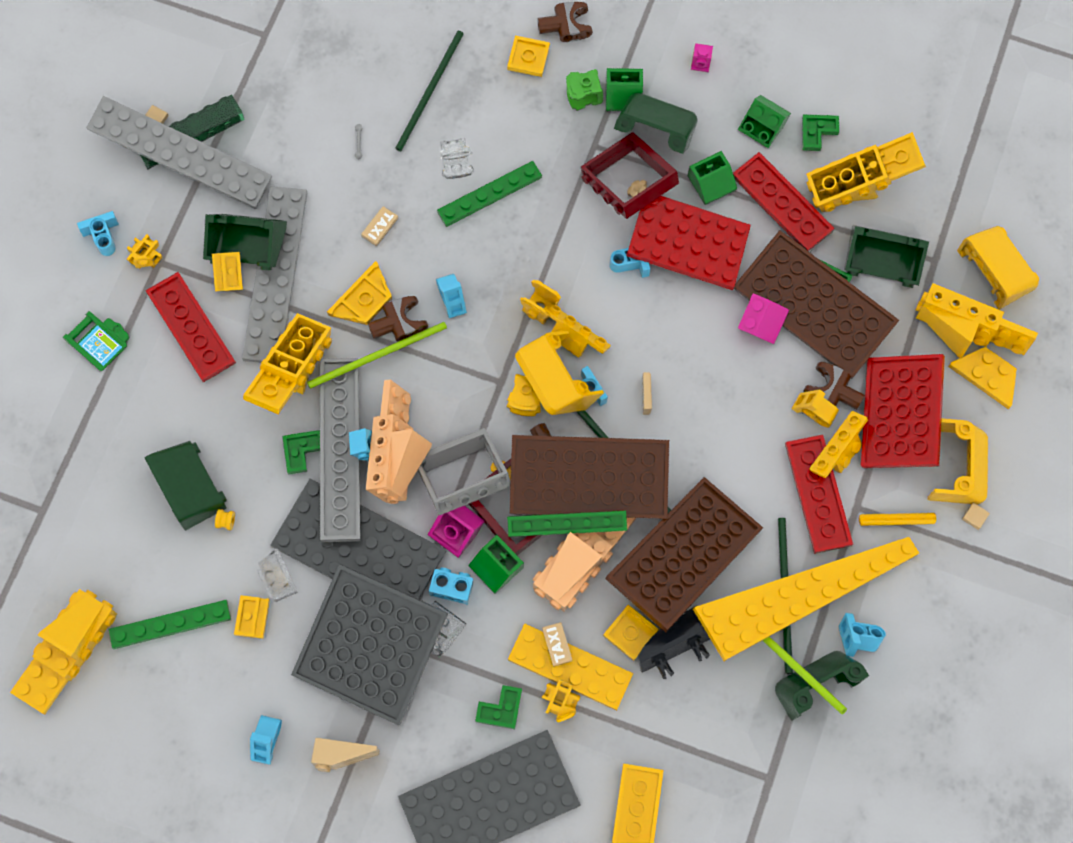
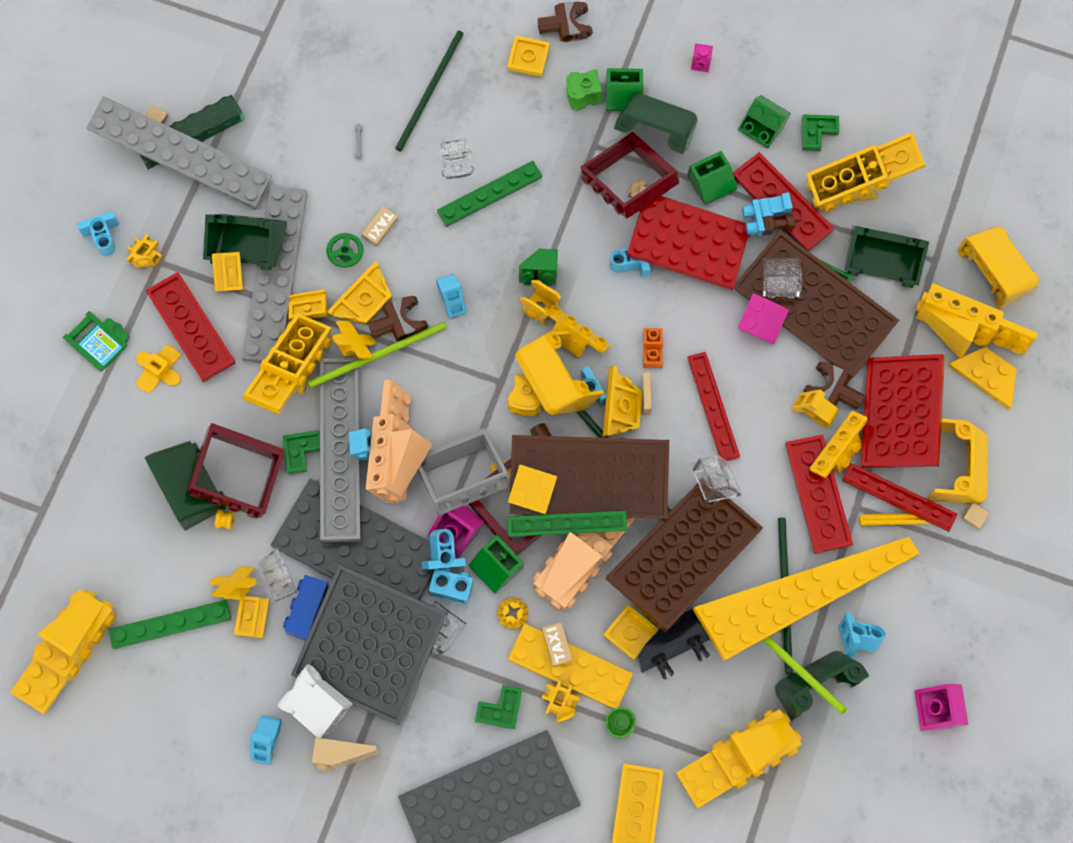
(158, 368): none -> yellow piece
(235, 585): none -> yellow piece
(245, 442): none -> dark red window
(305, 607): none -> blue brick
(308, 304): none -> yellow plate
(315, 703): none -> white piece
(345, 256): none -> green piece
(351, 342): none -> yellow piece
(445, 547): none -> medium azure tile
(510, 621): none -> yellow gear
(532, 489): none -> yellow plate
(540, 266): none -> green slope
(620, 722): none -> bright green hair
(622, 404): none -> yellow wing
(652, 347): none -> orange slope
(713, 406): none -> red tile
(715, 478): none -> clear slope
(740, 757): none -> yellow wedge
(763, 214): none -> medium azure hips
(782, 277): none -> clear slope
(899, 497): none -> red tile
(941, 707): none -> dark pink slope

